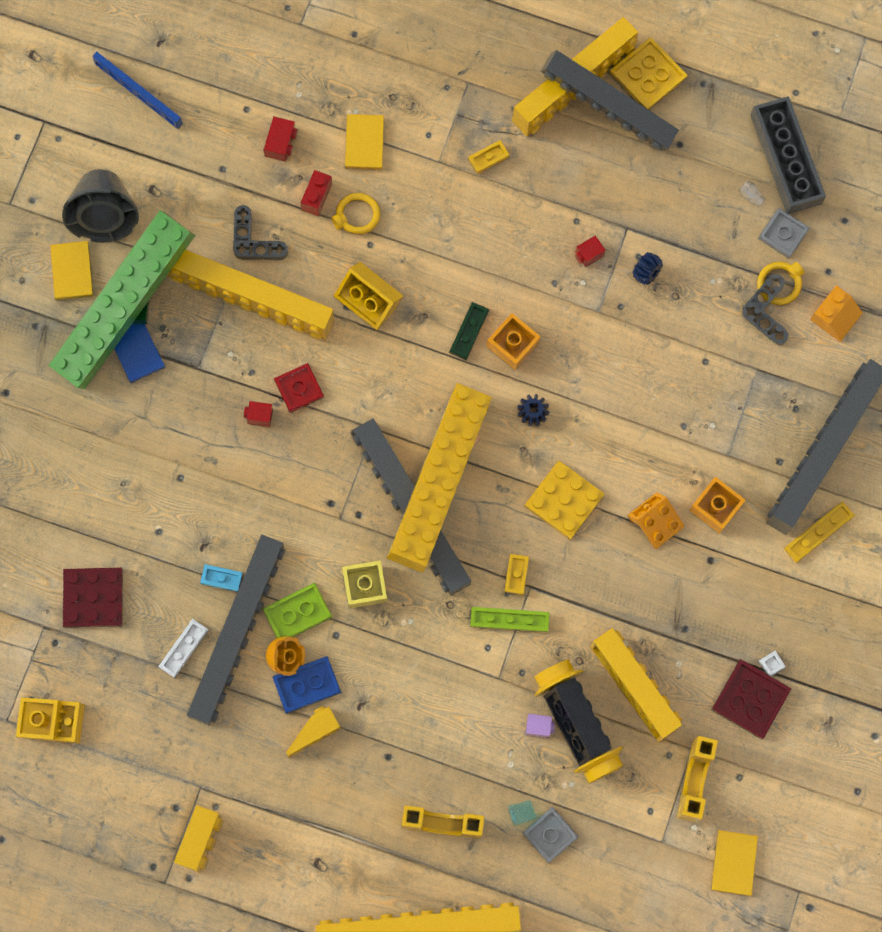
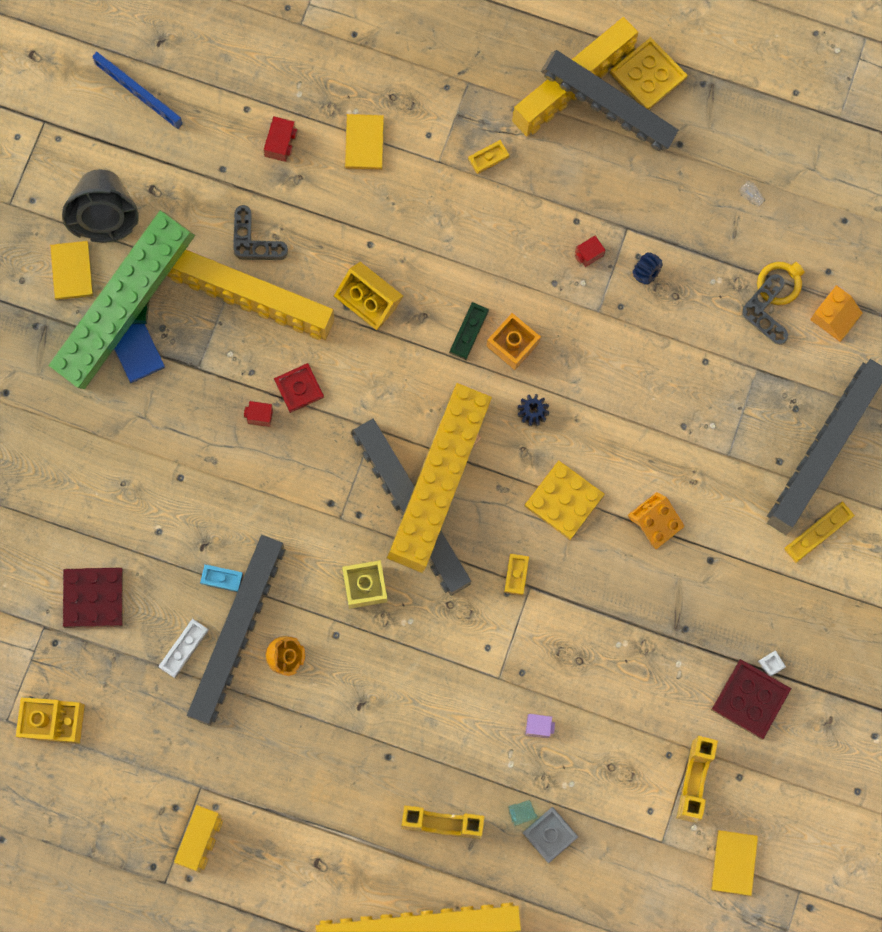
(297, 612): lime tile -> none
(308, 686): blue tile -> none
(316, 193): red brick -> none
(317, 728): yellow slope -> none
(340, 221): yellow piece -> none
(509, 619): lime plate -> none
(577, 721): black brick -> none
(636, 685): yellow brick -> none
(717, 505): light orange brick -> none
(783, 233): light grey tile -> none
(788, 155): dark grey brick -> none

